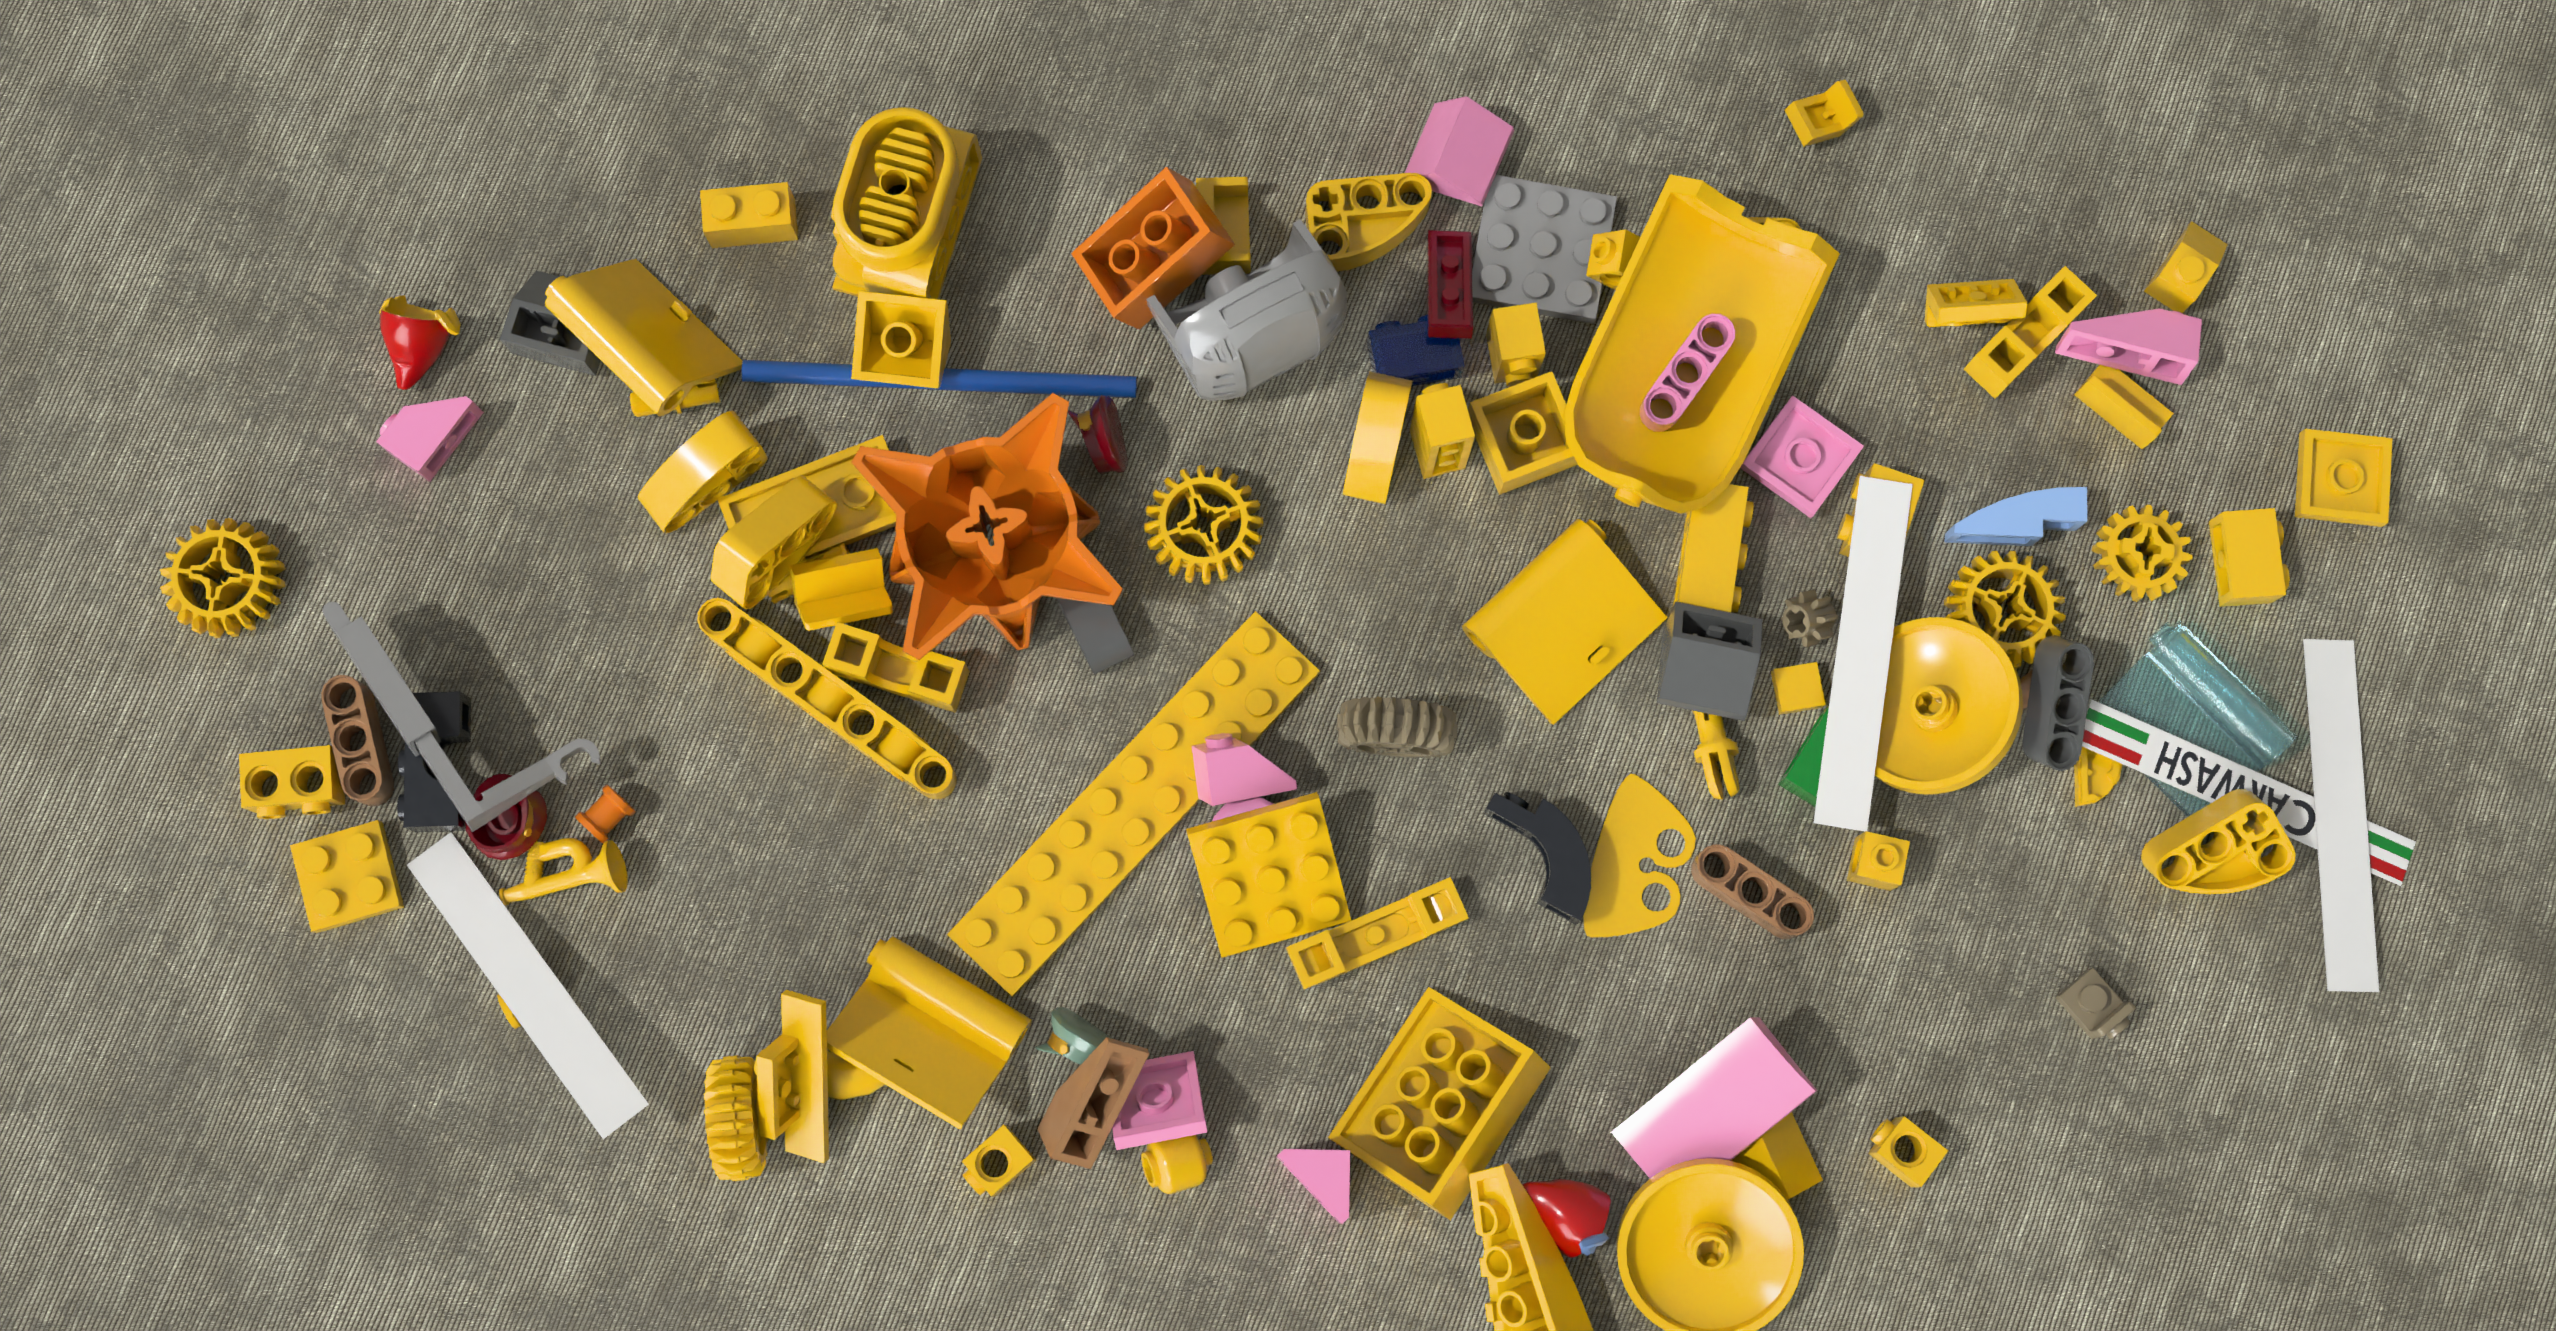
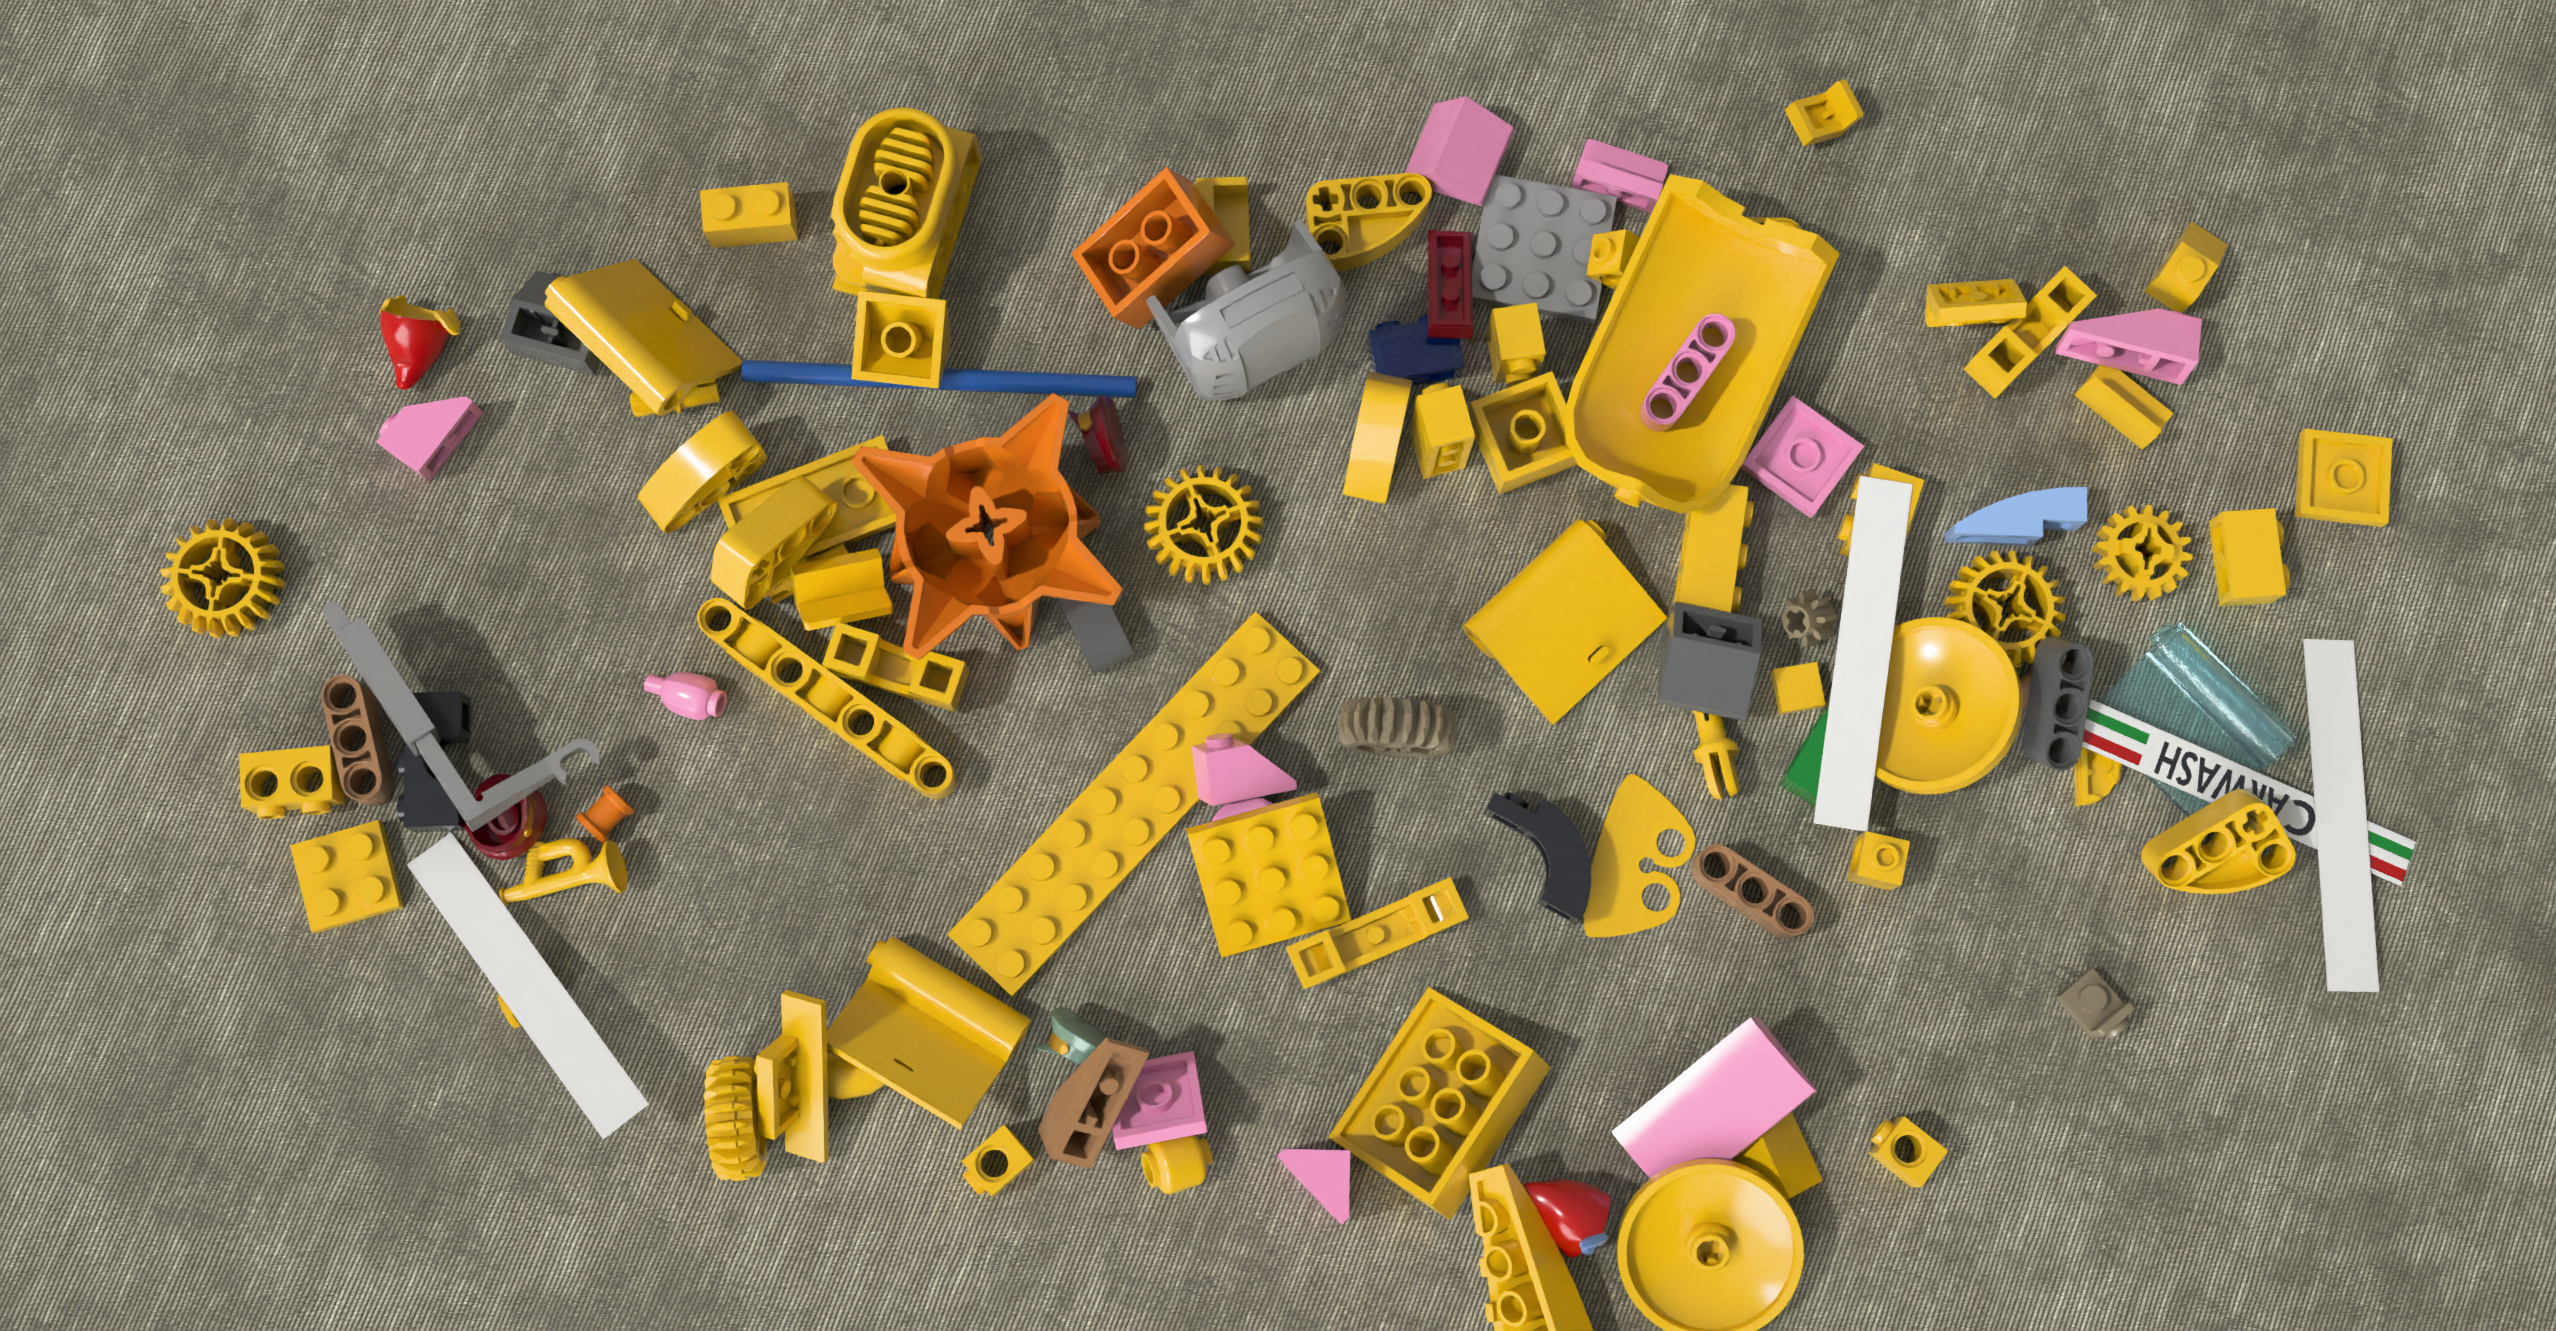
(688, 694): none -> bright pink plant
(1620, 173): none -> bright pink panel

